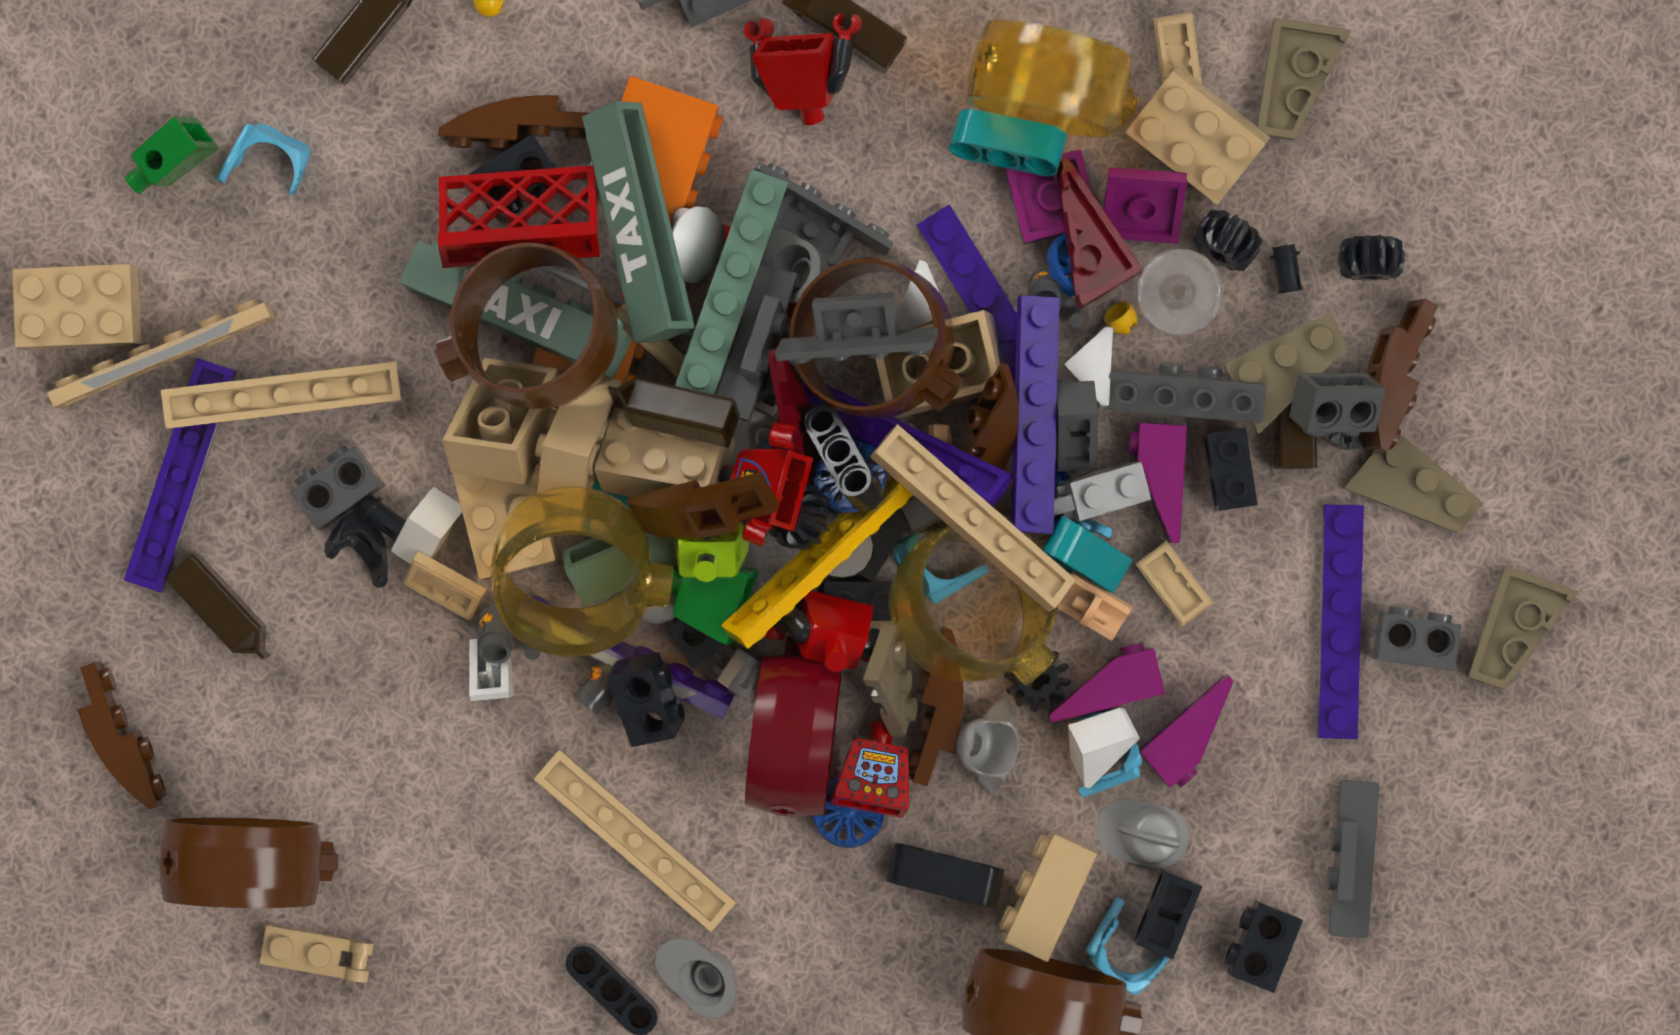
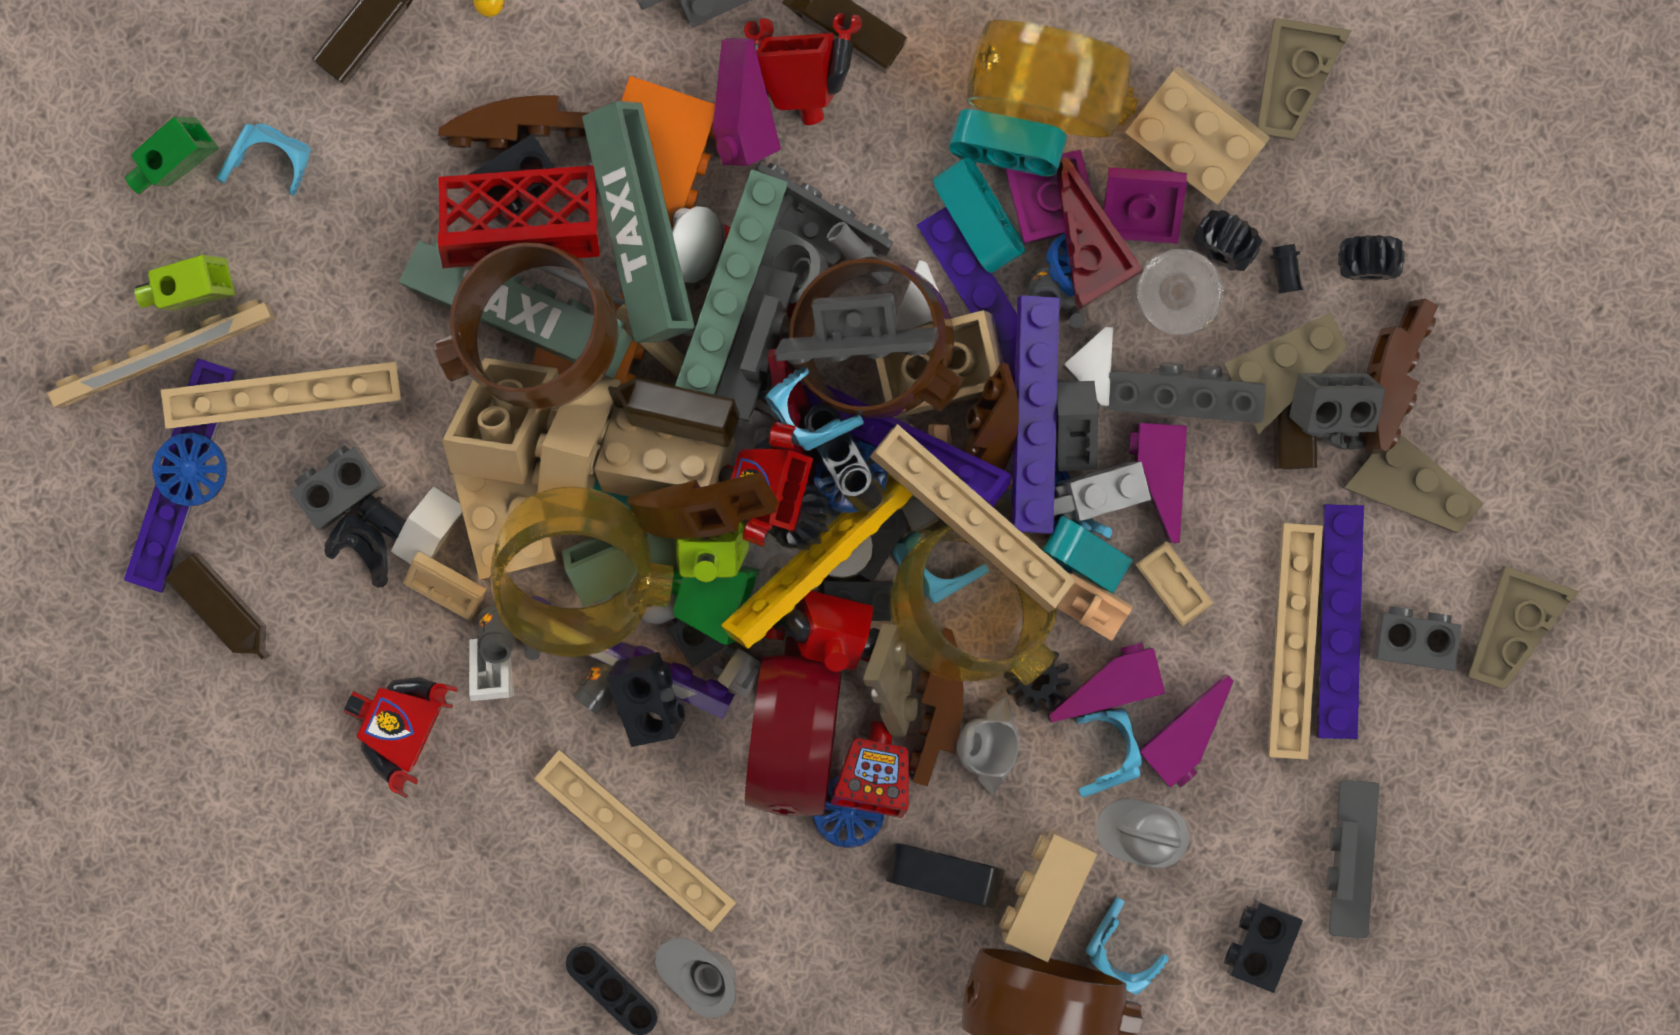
(76, 307): tan brick -> none
(122, 754): reddish brown slope -> none
(186, 284): none -> lime torso
(189, 469): none -> blue wheel
(243, 862): reddish brown cylinder -> none
(315, 953): tan plate -> none
(398, 725): none -> torso
(742, 109): none -> magenta slope
(777, 400): none -> medium azure helmet
(853, 247): none -> light grey axle
(979, 215): none -> teal beam
(1100, 743): white slope -> none
(1121, 317): yellow hinge -> none
(1167, 913): black brick -> none
(1176, 45): tan plate -> none
(1230, 469): black brick -> none
(1295, 641): none -> tan plate

